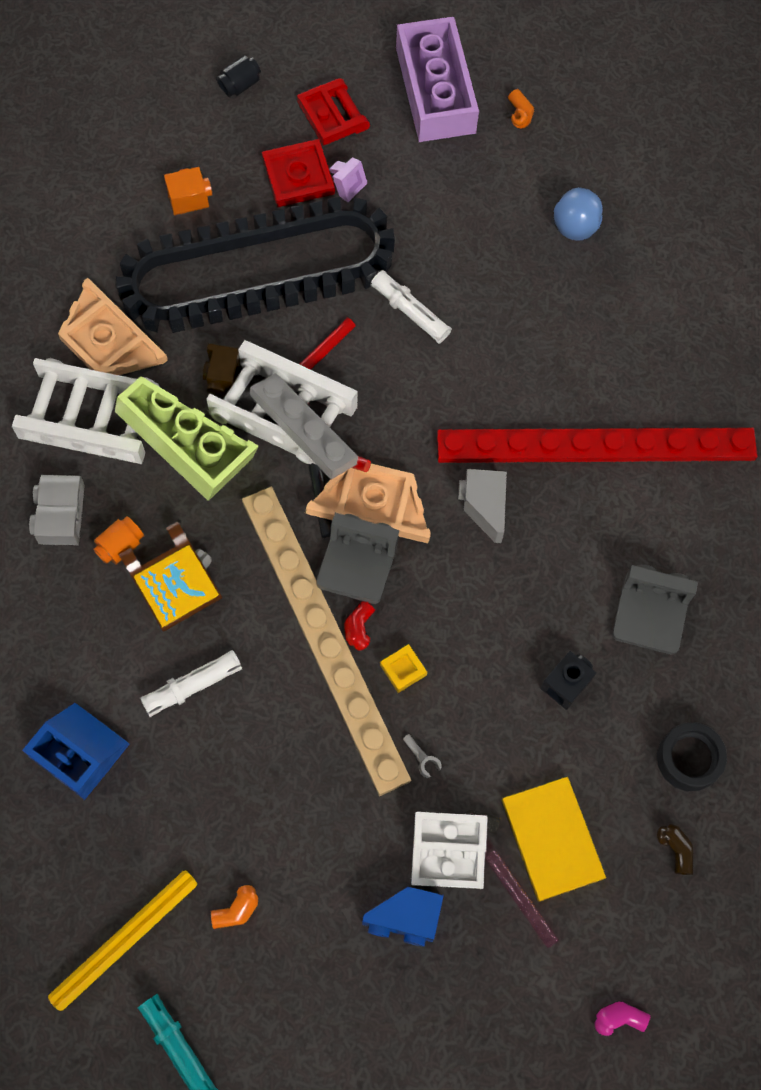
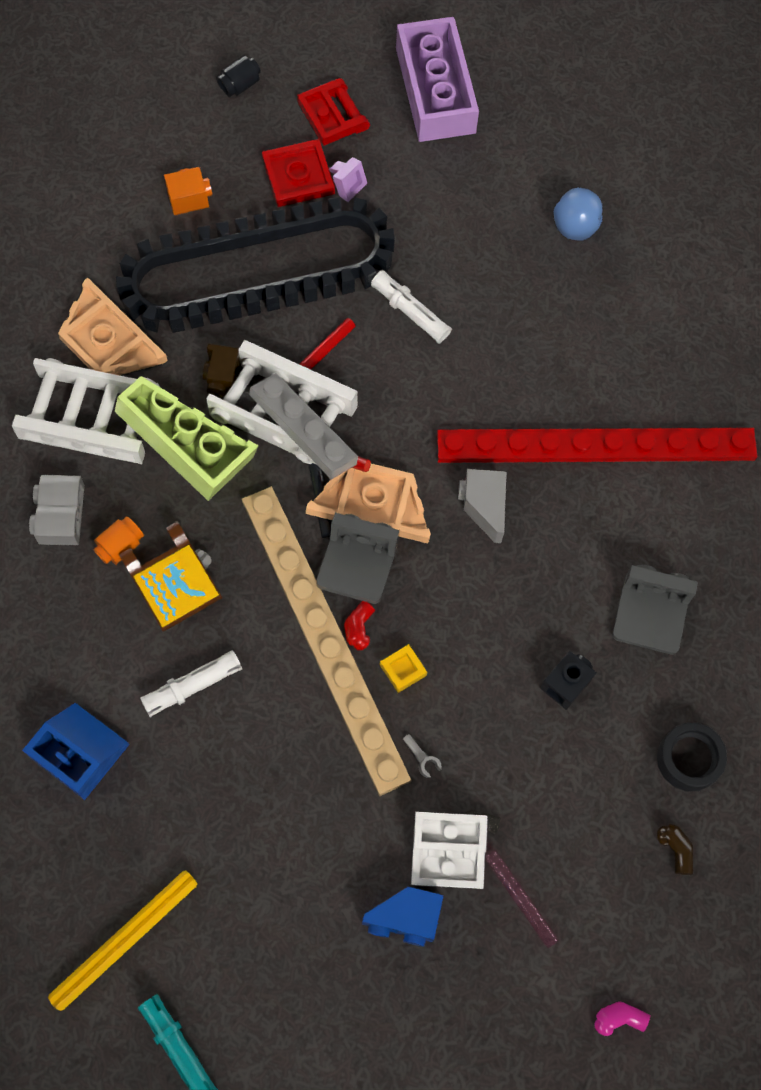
(239, 911): orange arm -> none
(524, 109): orange arm -> none
(553, 839): yellow tile -> none

